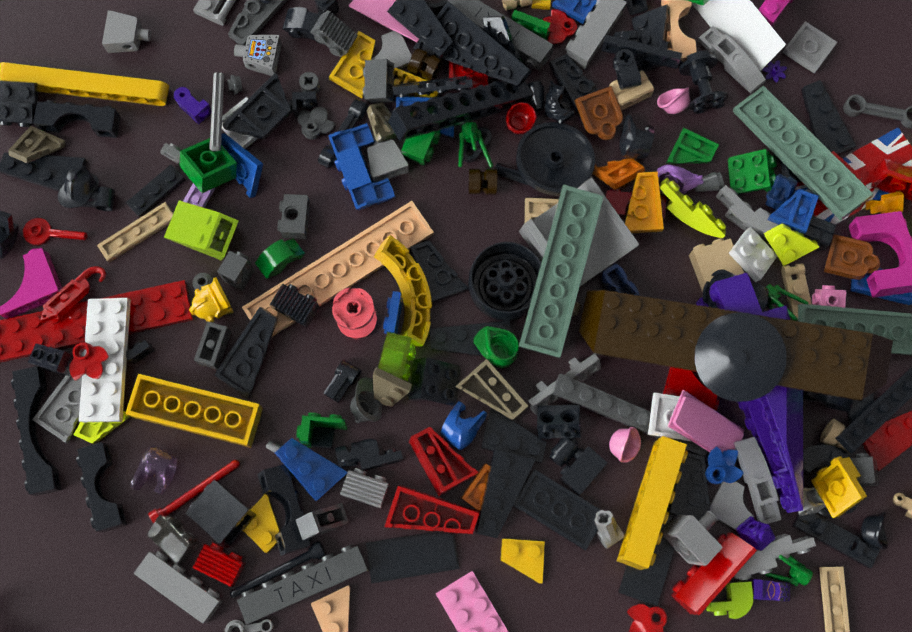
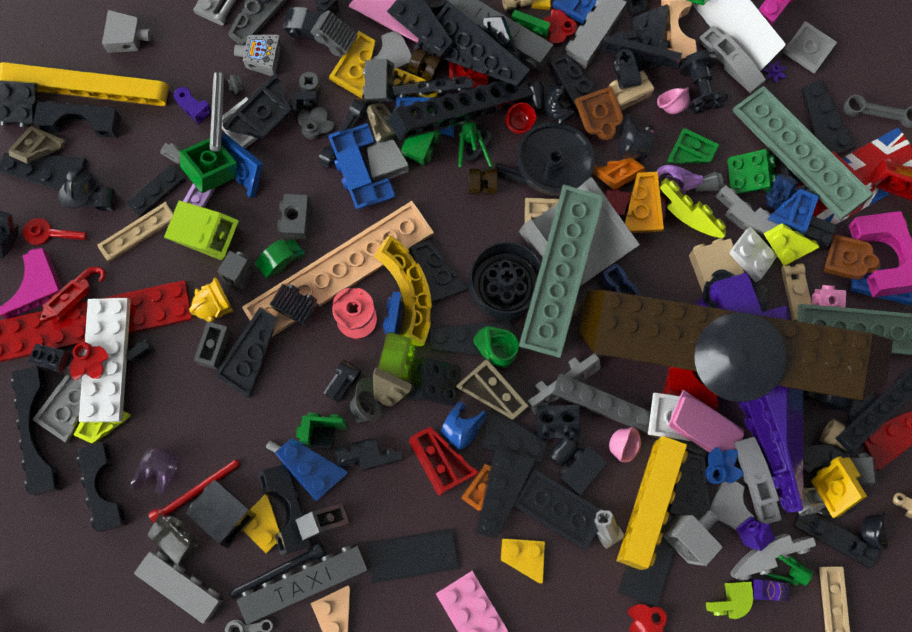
(194, 410): yellow brick -> none
(200, 276): dark grey plate -> none
(219, 564): red brick -> none
(364, 488): light grey brick -> none
(426, 512): red wedge -> none
(707, 581): red slope -> none
(774, 296): green plant -> none
(889, 203): light orange plate -> none

